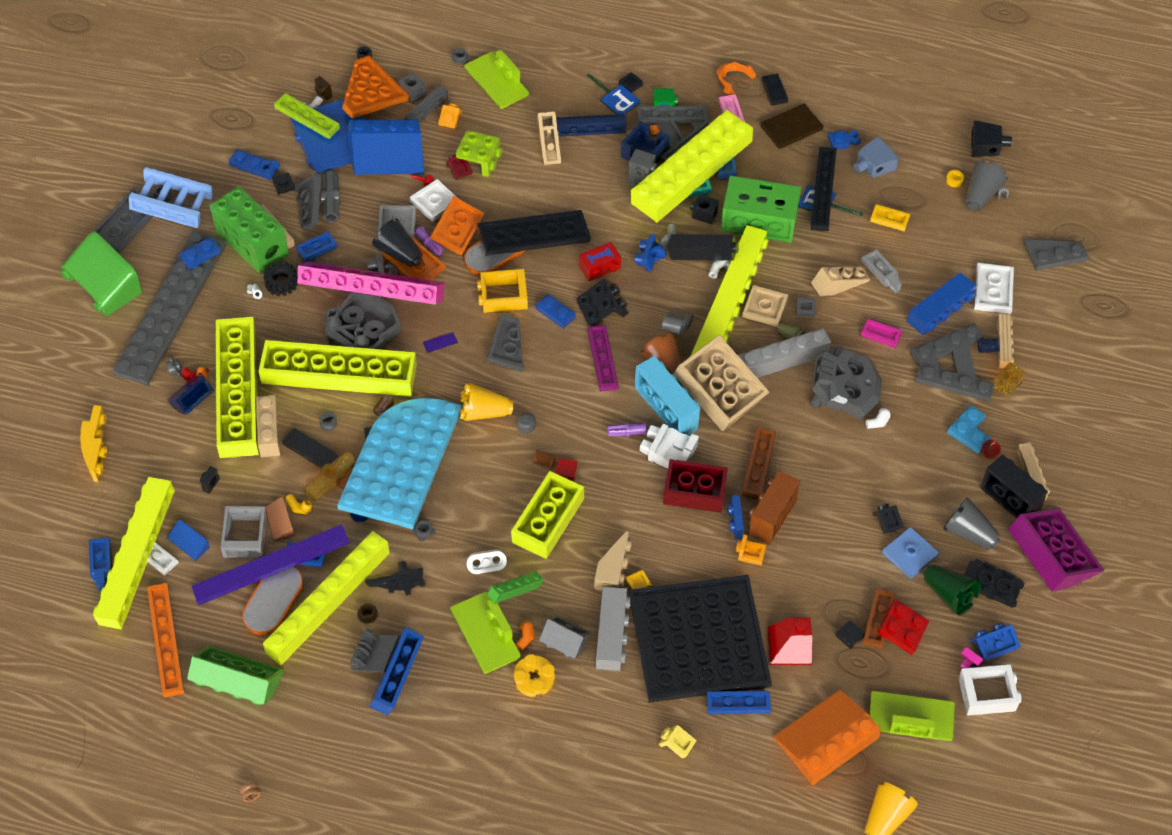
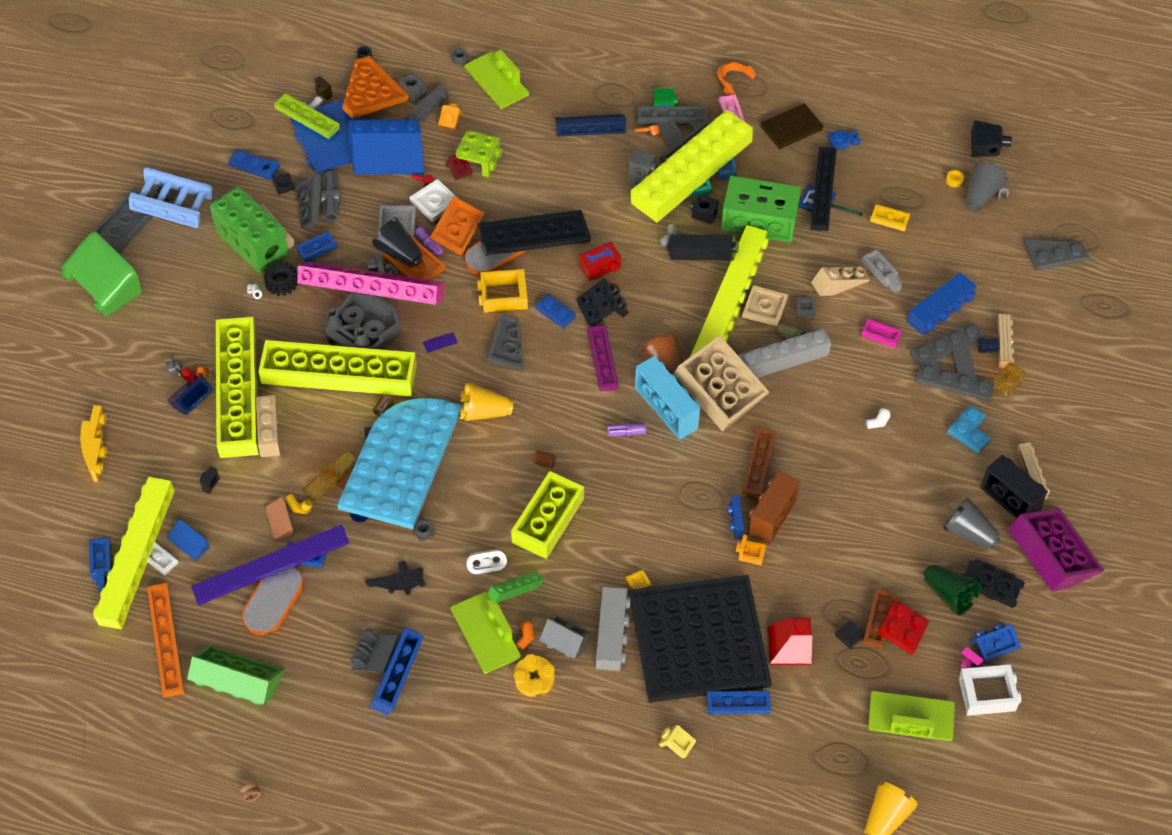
(165, 316): dark grey plate -> none
(199, 253): blue plate -> none
(243, 549): light grey window -> none
(309, 448): black tile -> none
(326, 598): neon yellow brick -> none
(328, 426): dark grey bush -> none
(367, 608): dark brown plate -> none
(526, 423): dark grey piece -> none
(548, 138): tan slope -> none
(566, 468): red tile -> none
(612, 564): tan slope -> none
(619, 99): blue piece -> none
(631, 82): black tile -> none
(640, 139): dark blue piece -> none
(652, 253): blue hips -> none
(668, 445): white hips -> none
(677, 321): dark grey beam -> none
(695, 485): dark red brick -> none
(716, 266): white arm -> none
(774, 89): black plate -> none
(828, 736): orange slope -> none
(846, 382): dark grey brick -> none
(876, 159): sand blue torso -> none
(889, 518): black bracket -> none
(910, 553): medium blue plate -> none
(991, 449): clear red plate -> none
(994, 288): white tile -> none

